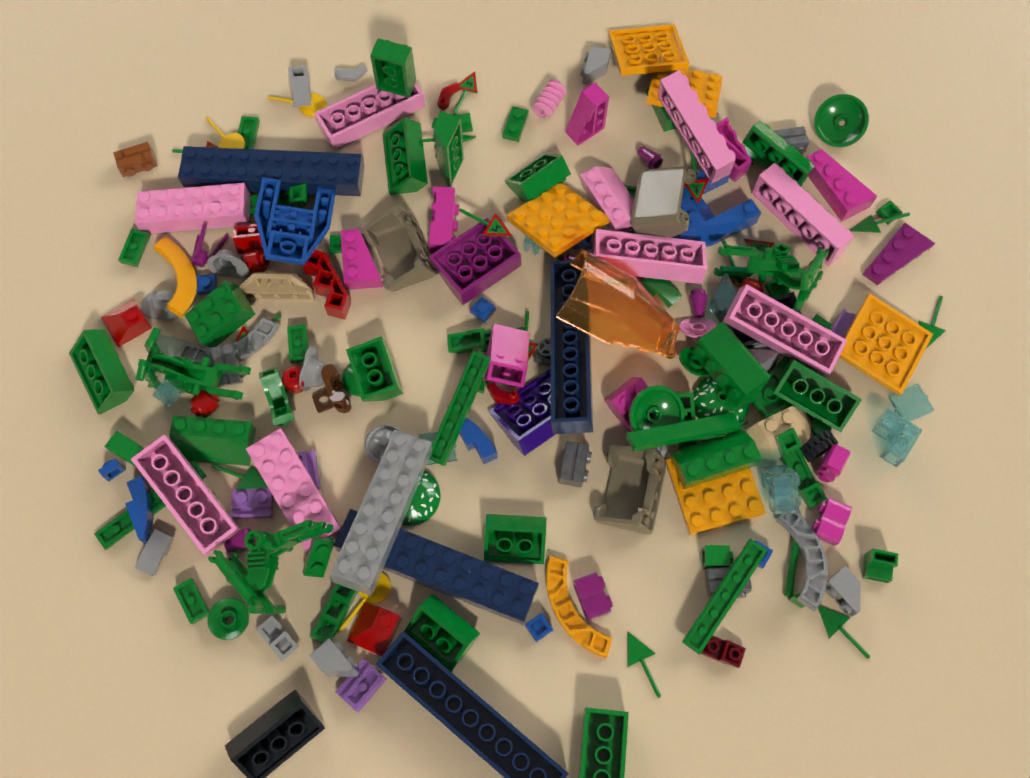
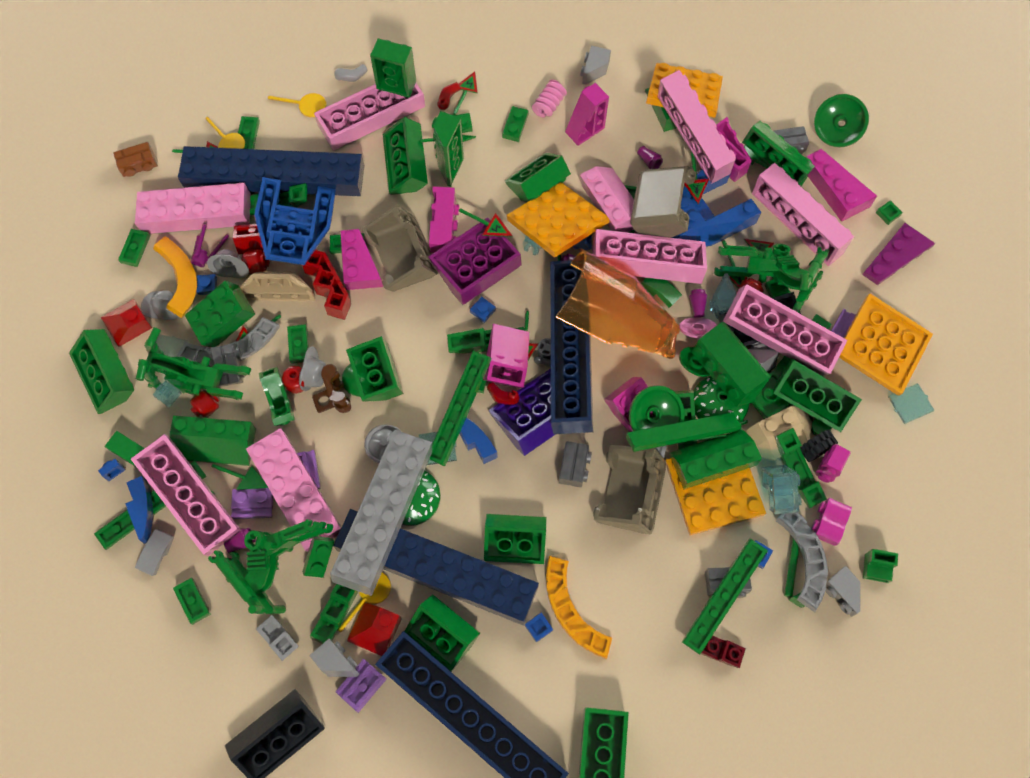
(221, 612): green dish -> none
(299, 86): light grey slope -> none
(592, 596): magenta brick -> none
(637, 653): green piece -> none
(648, 50): light orange plate -> none
(716, 556): green brick -> none
(833, 622): green piece -> none
(870, 224): green piece -> none
(899, 434): clear light blue brick -> none
(937, 332): green piece -> none

